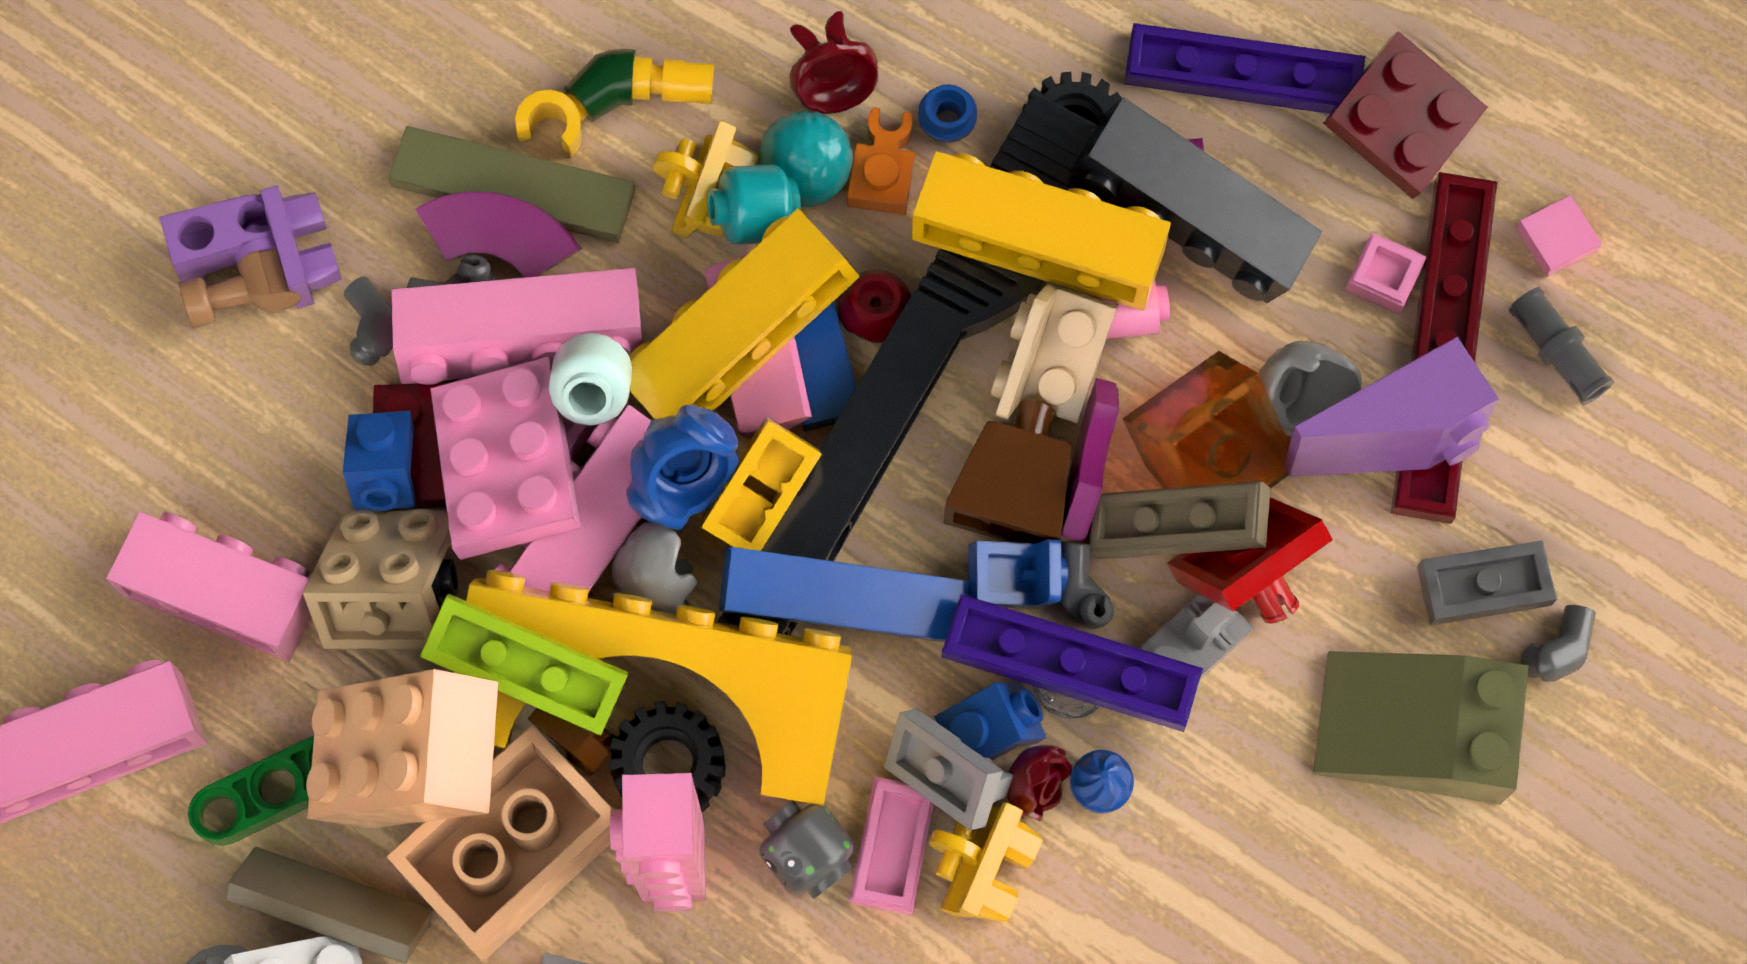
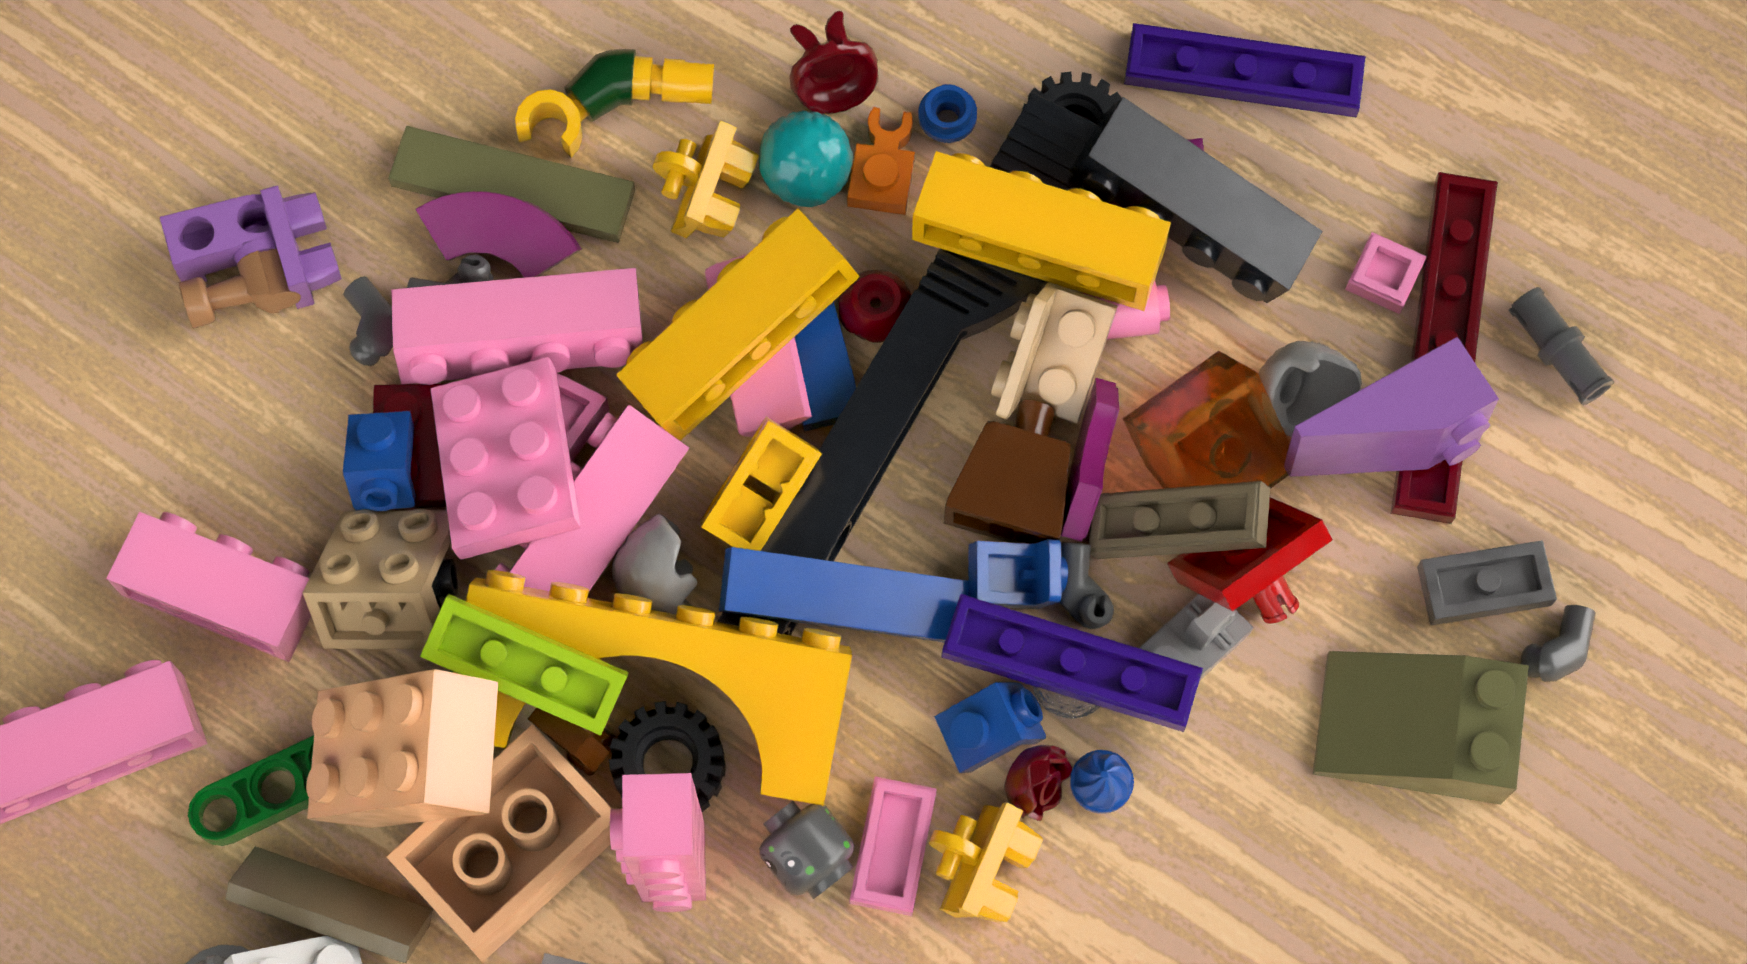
(590, 379): light aqua head -> none
(681, 466): blue hair -> none
(751, 201): teal head -> none
(945, 769): light grey hinge -> none
(1405, 115): dark red plate -> none
(1558, 235): bright pink tile -> none

